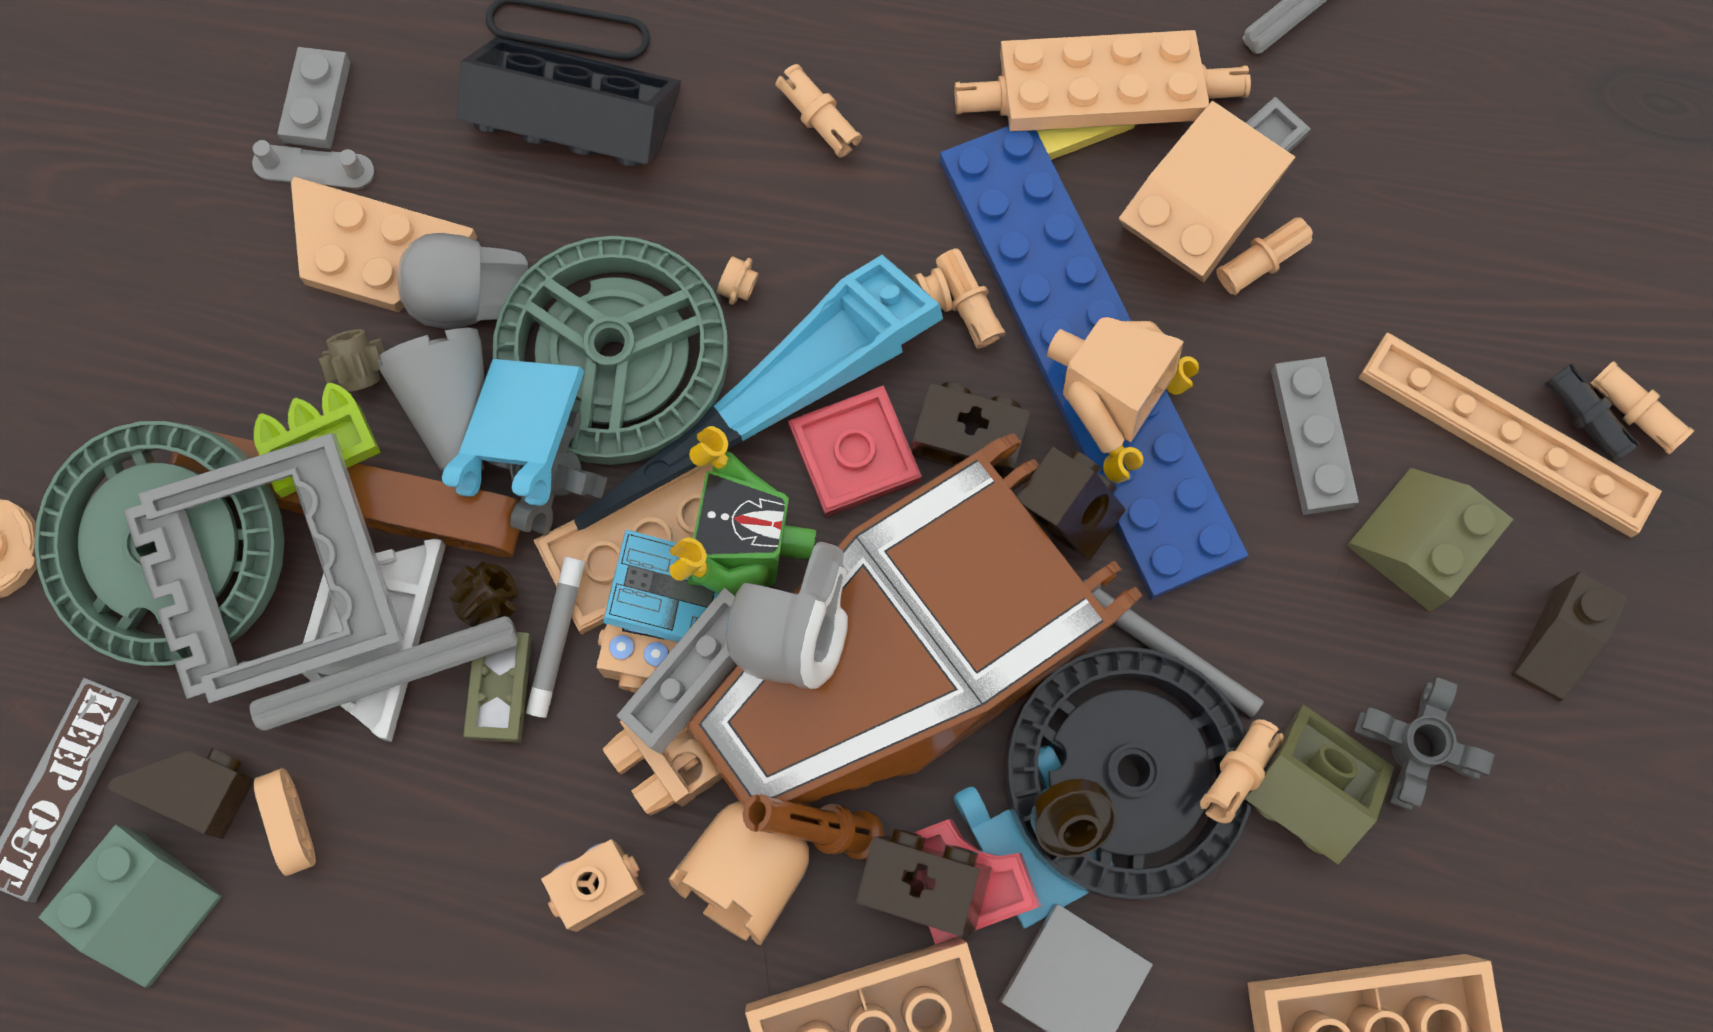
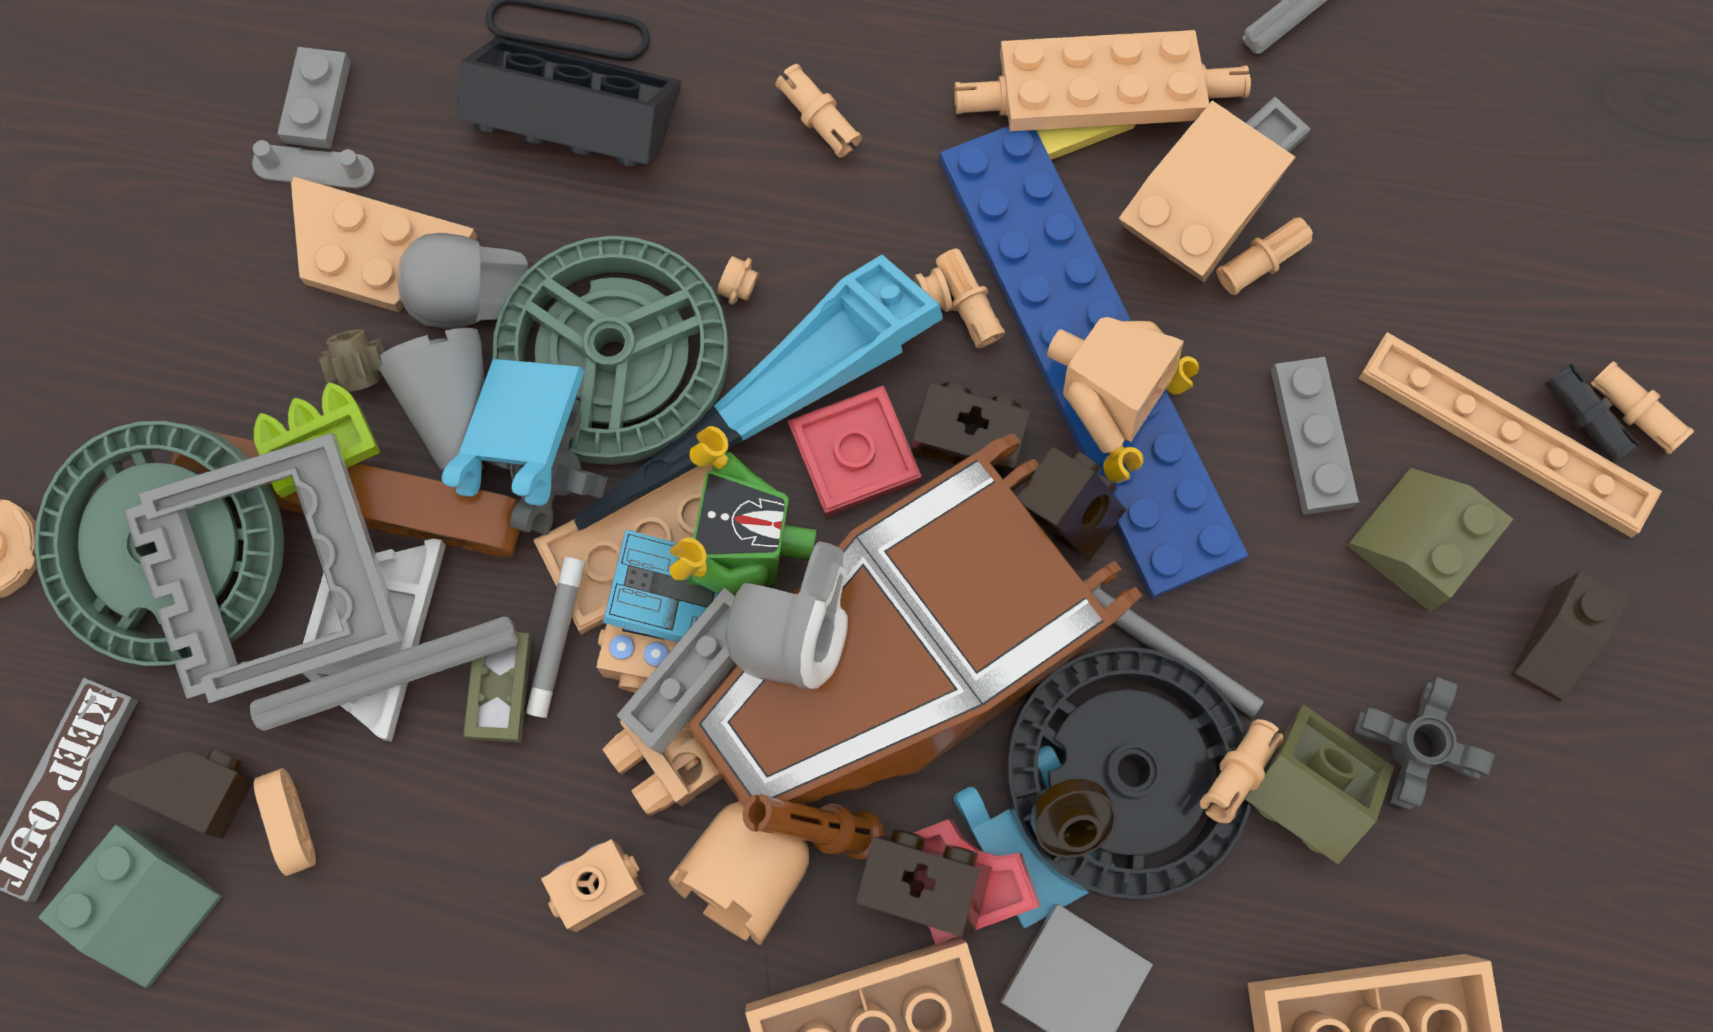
(483, 594): dark brown gear -> none

